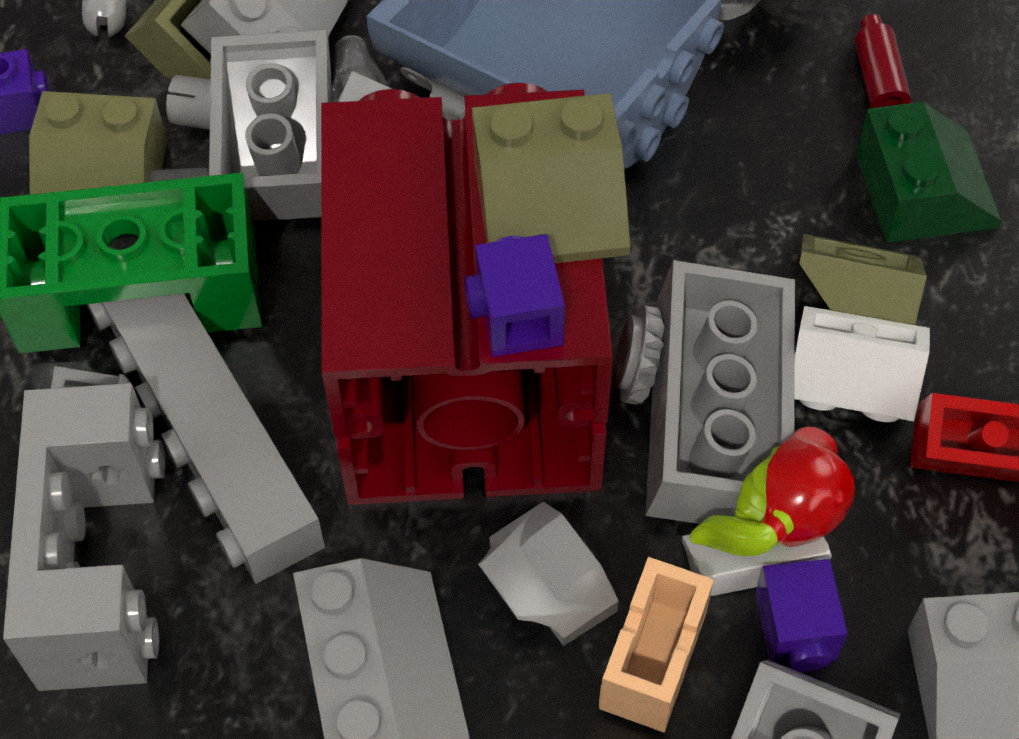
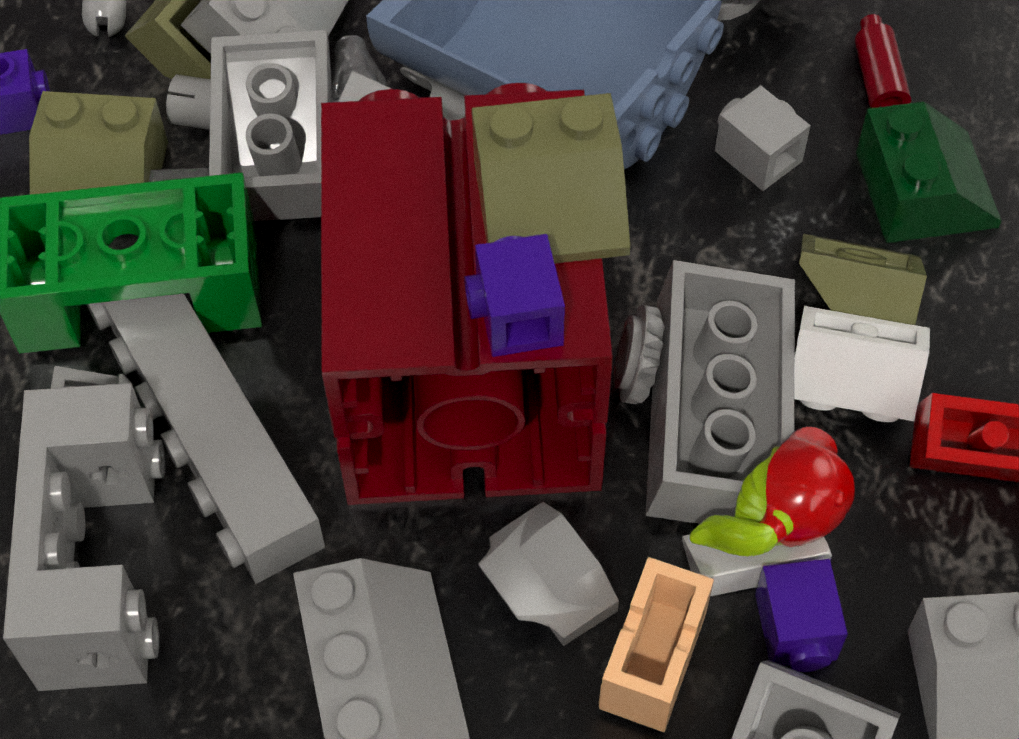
(761, 137): none -> light grey brick

